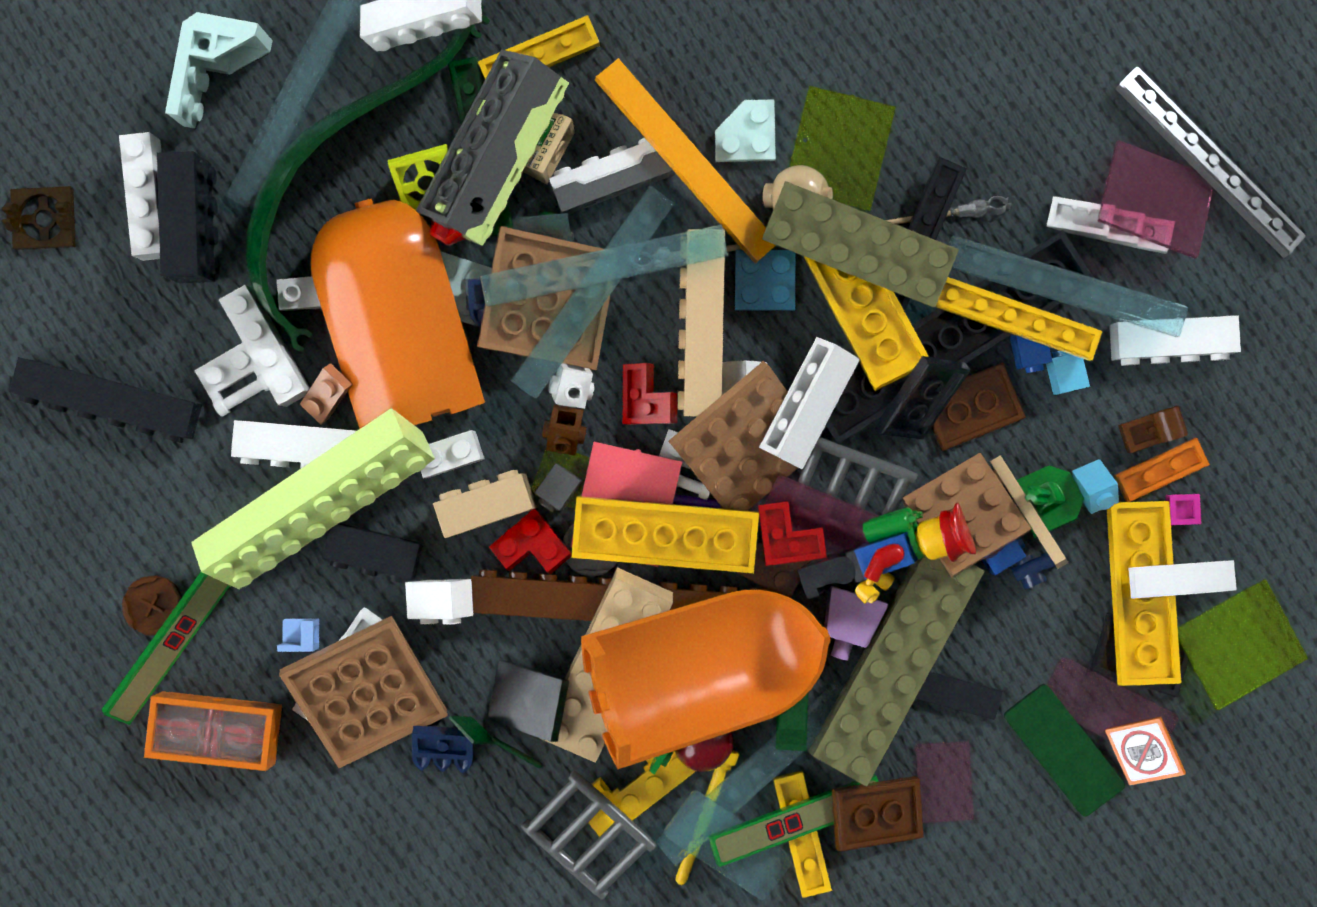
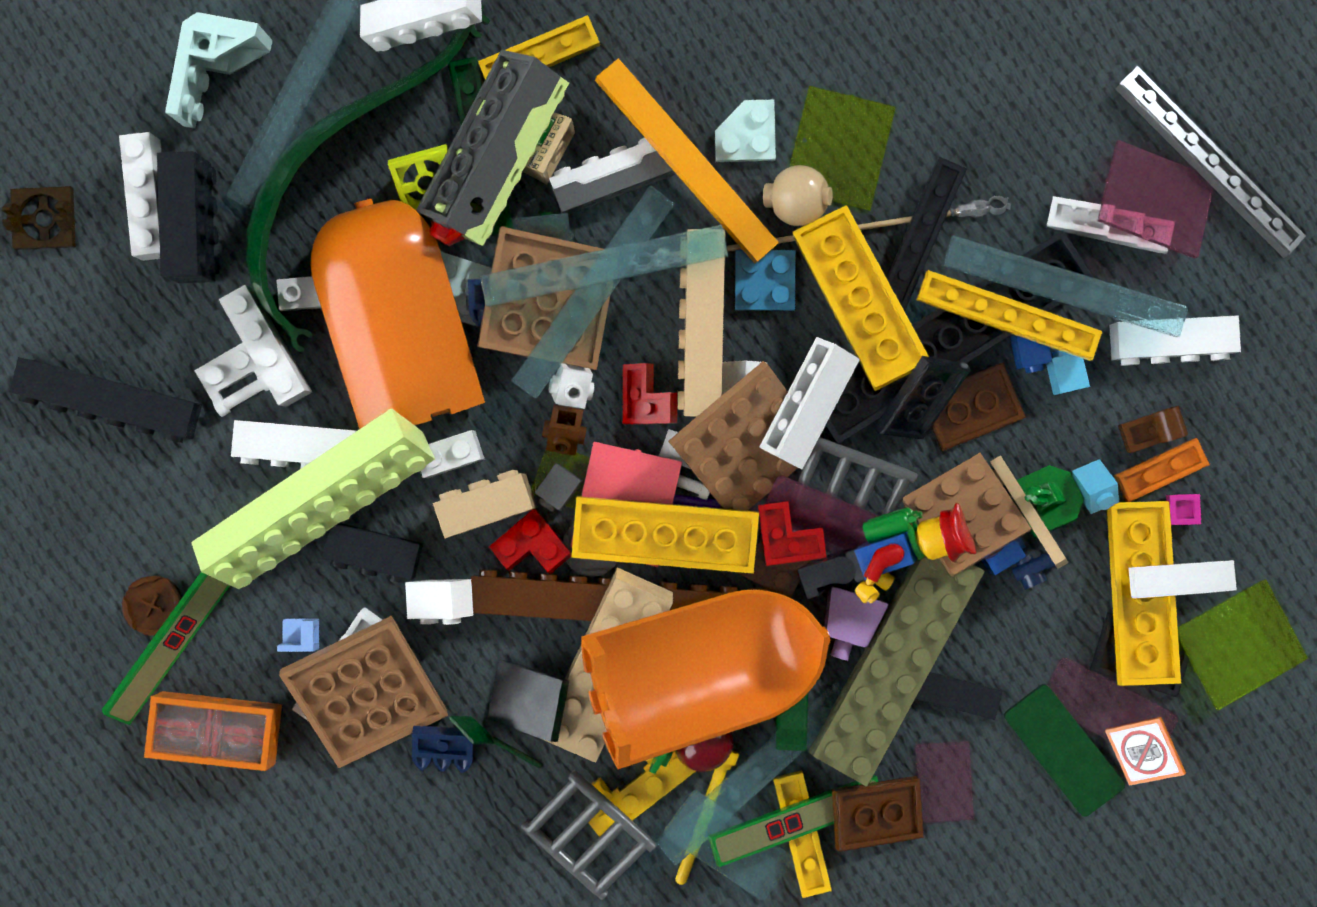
(325, 394): nougat plate -> none
(860, 244): olive plate -> none

